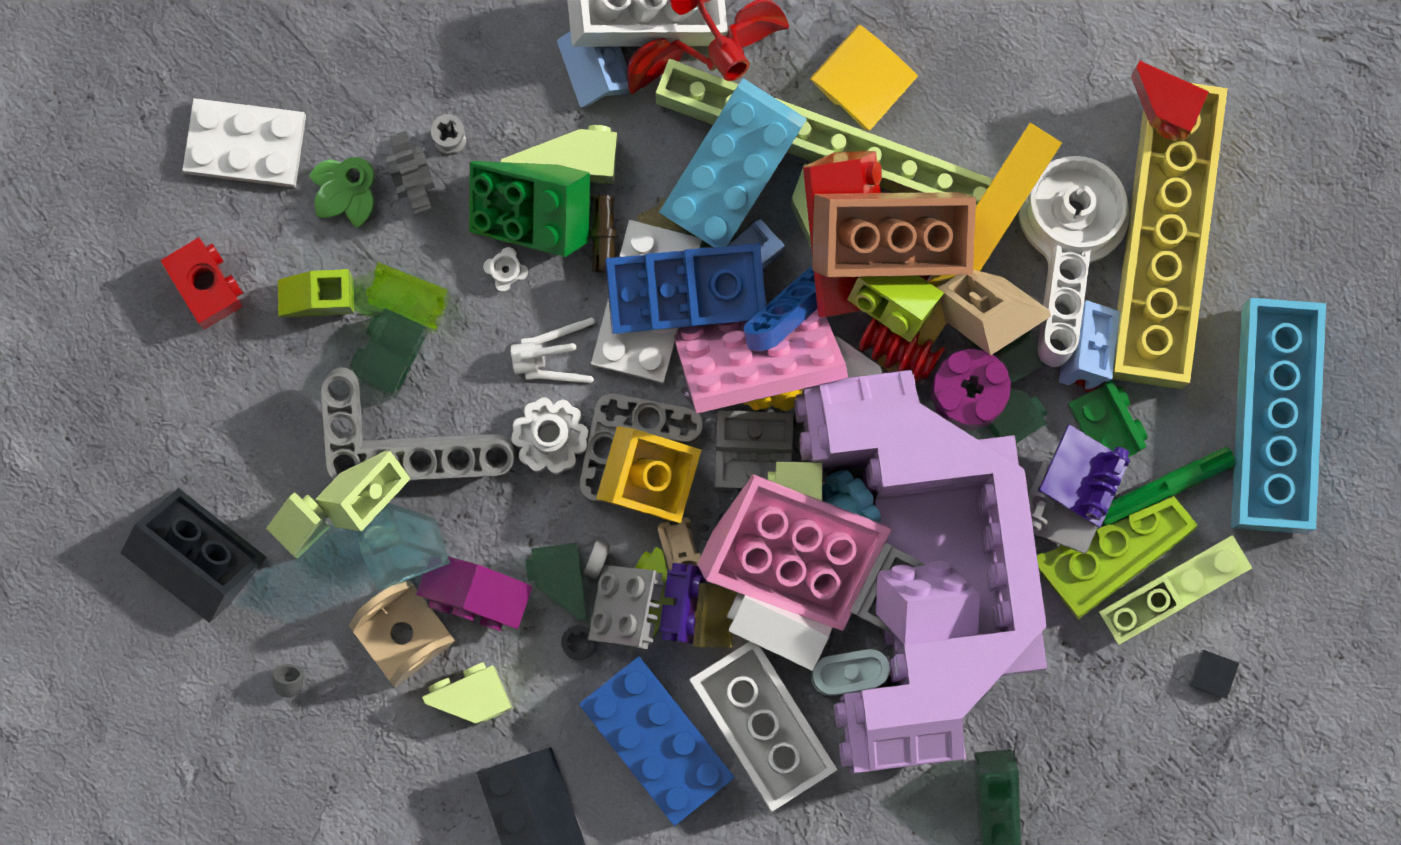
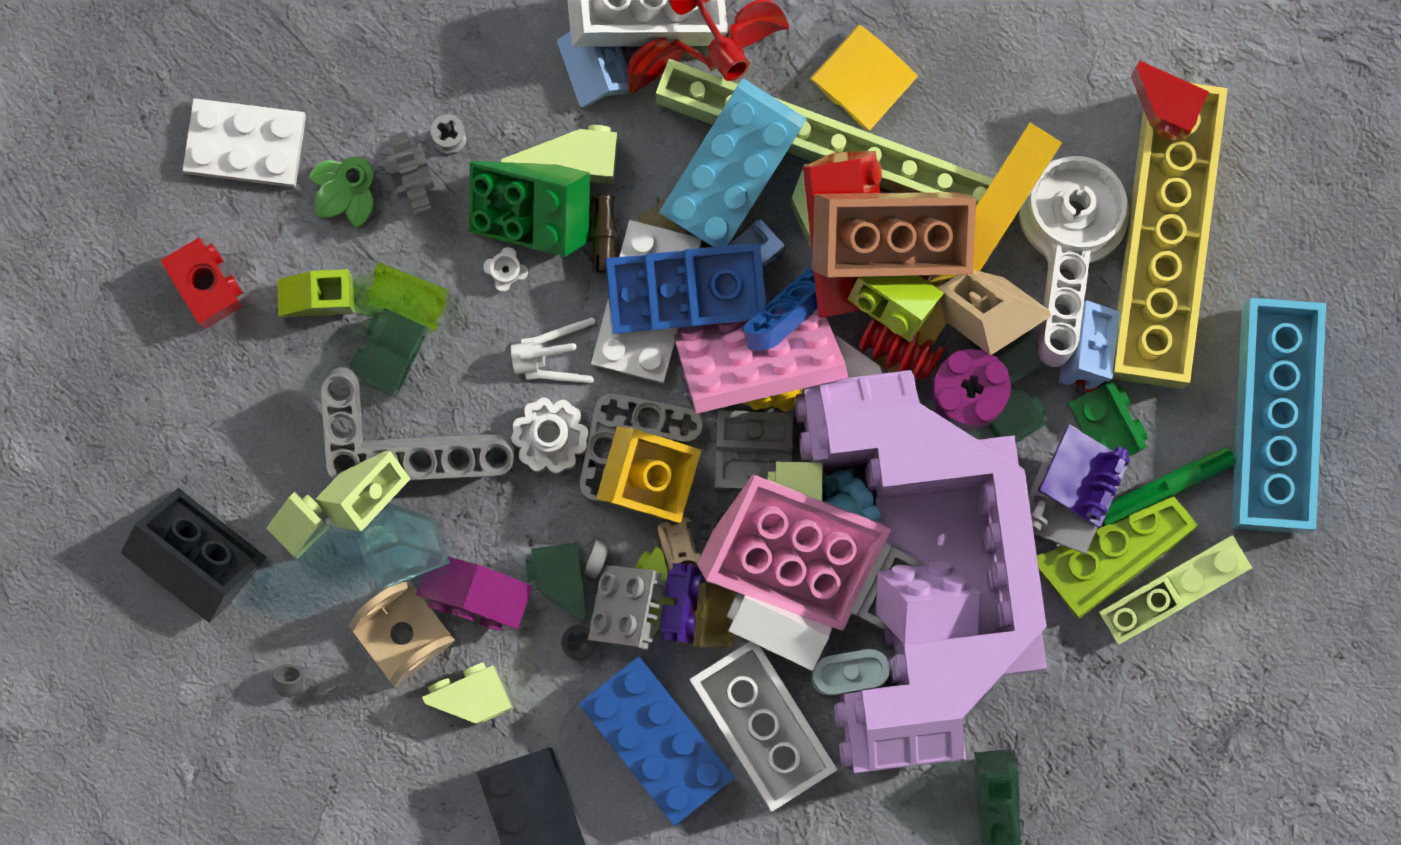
(1214, 674): black tile -> none

